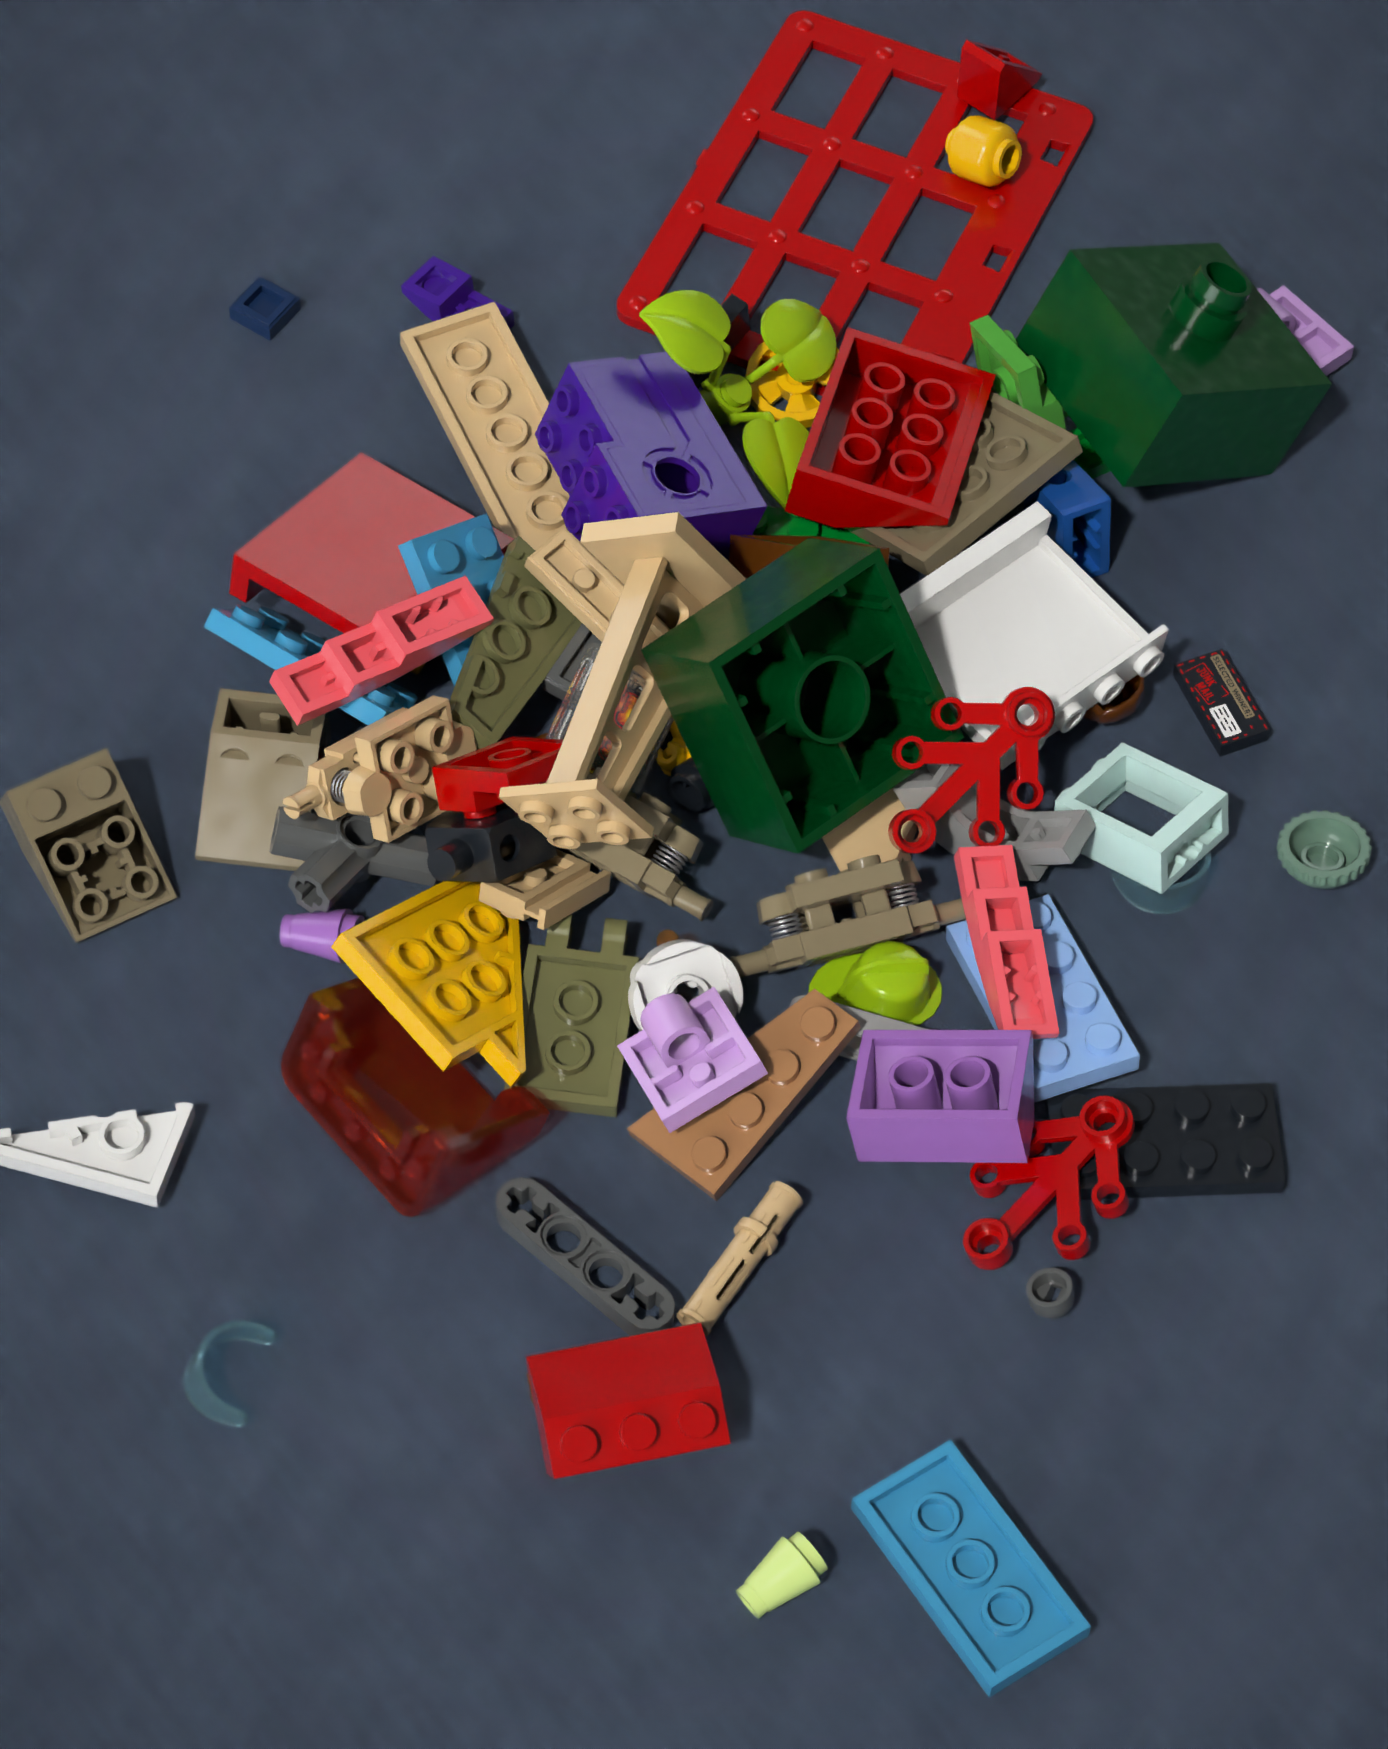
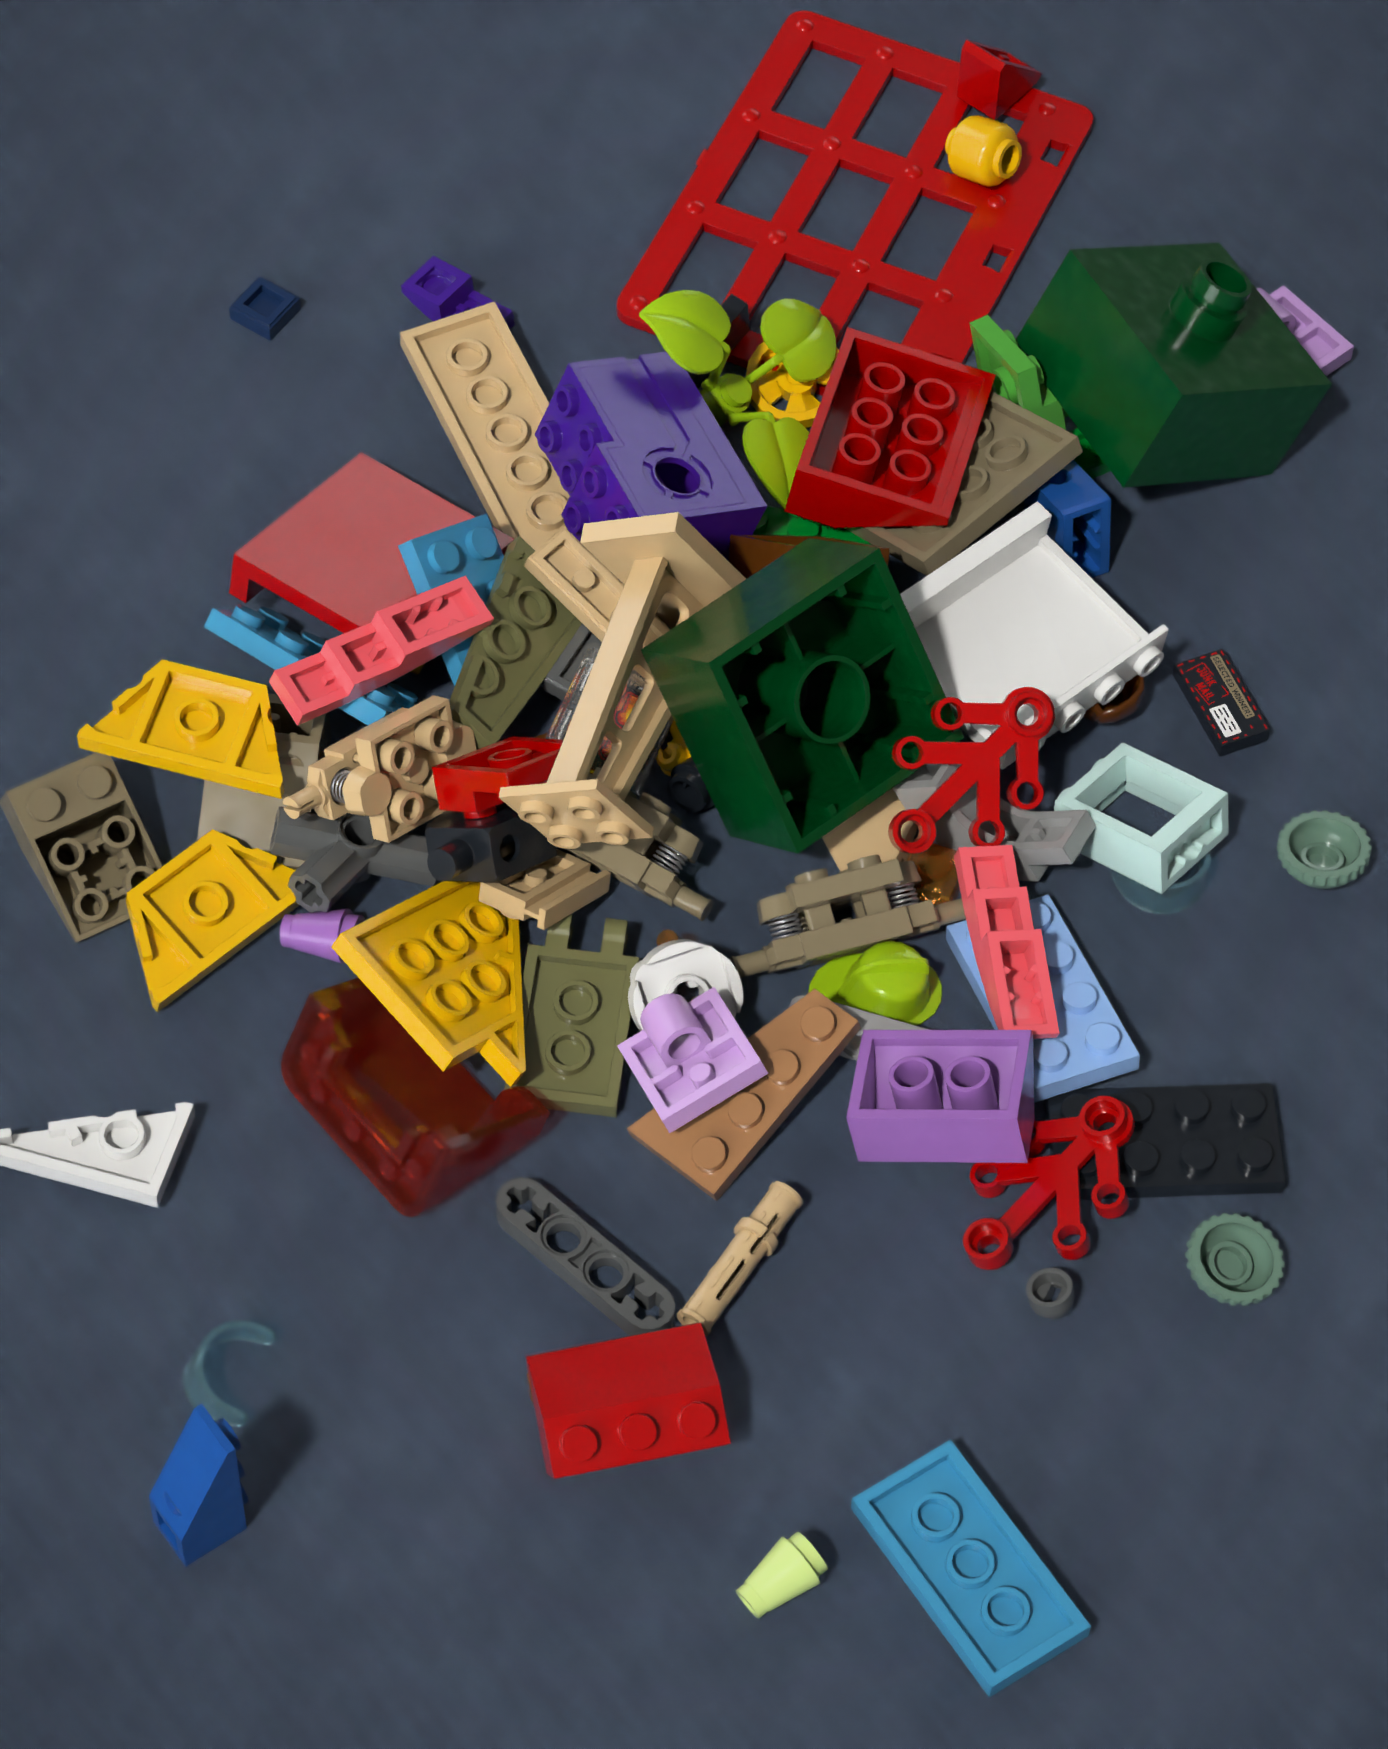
(194, 727): none -> yellow wing
(199, 1488): none -> blue slope
(204, 911): none -> yellow wing
(937, 874): none -> clear orange plate
(1234, 1259): none -> sand green hat

